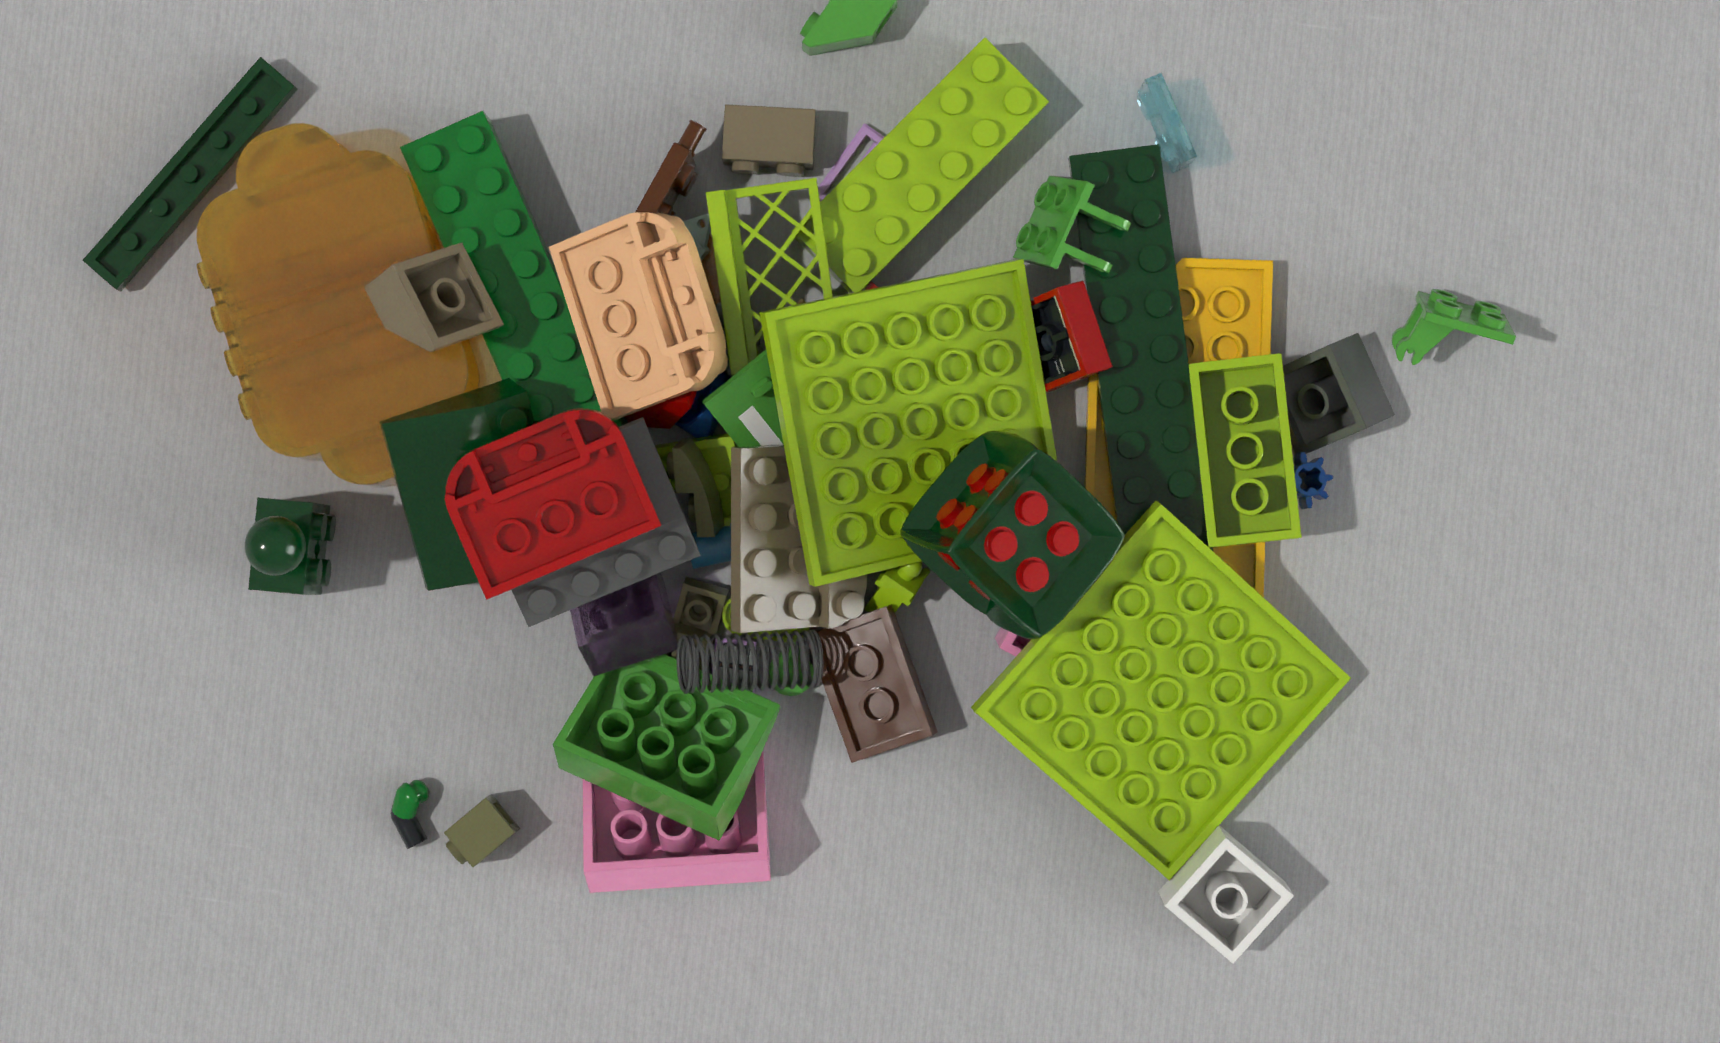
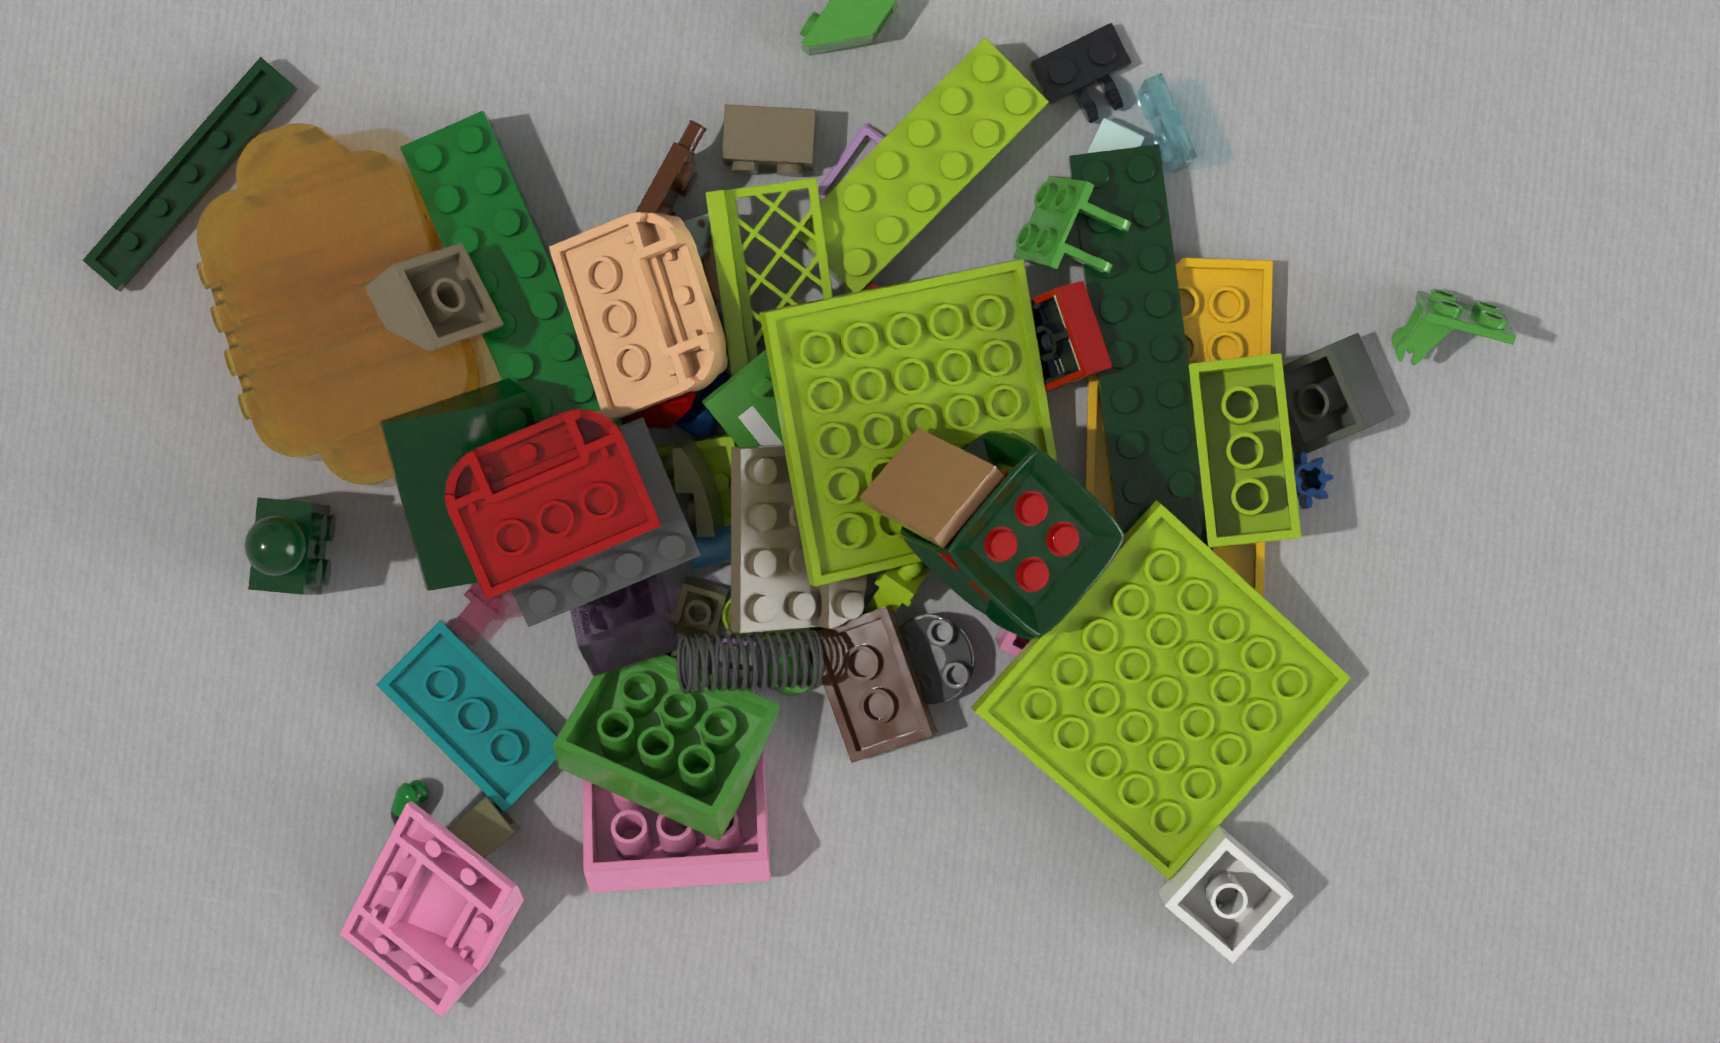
(431, 911): none -> bright pink slope
(471, 715): none -> teal plate
(479, 613): none -> clear pink piece
(931, 487): none -> medium nougat tile
(939, 655): none -> dark grey dish
(1081, 65): none -> black hinge
(1114, 136): none -> light aqua tile

